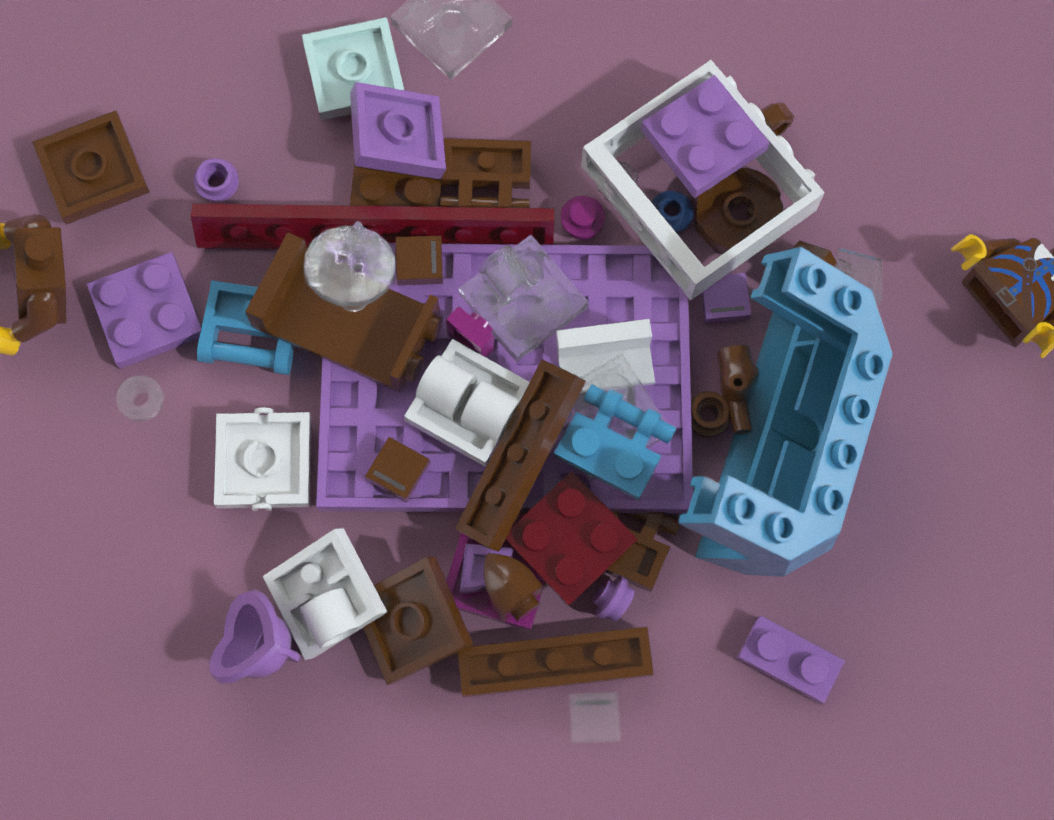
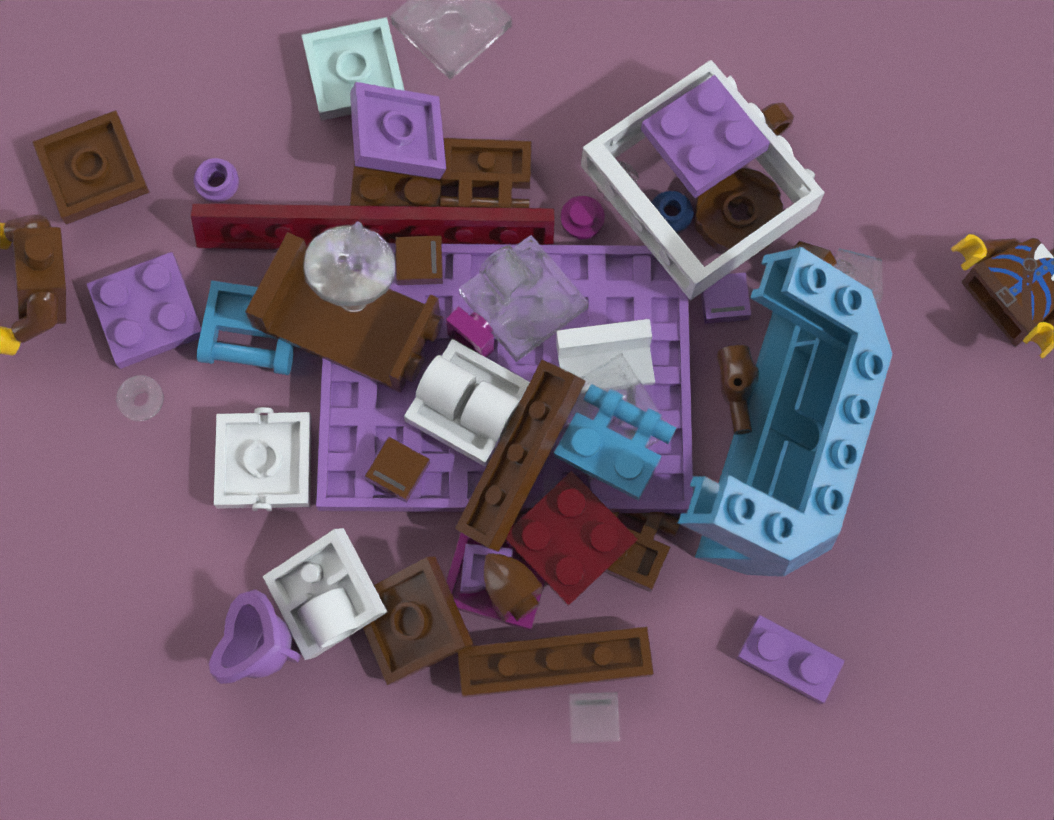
(613, 598): medium lavender plate -> none
(718, 404): reddish brown plate -> none

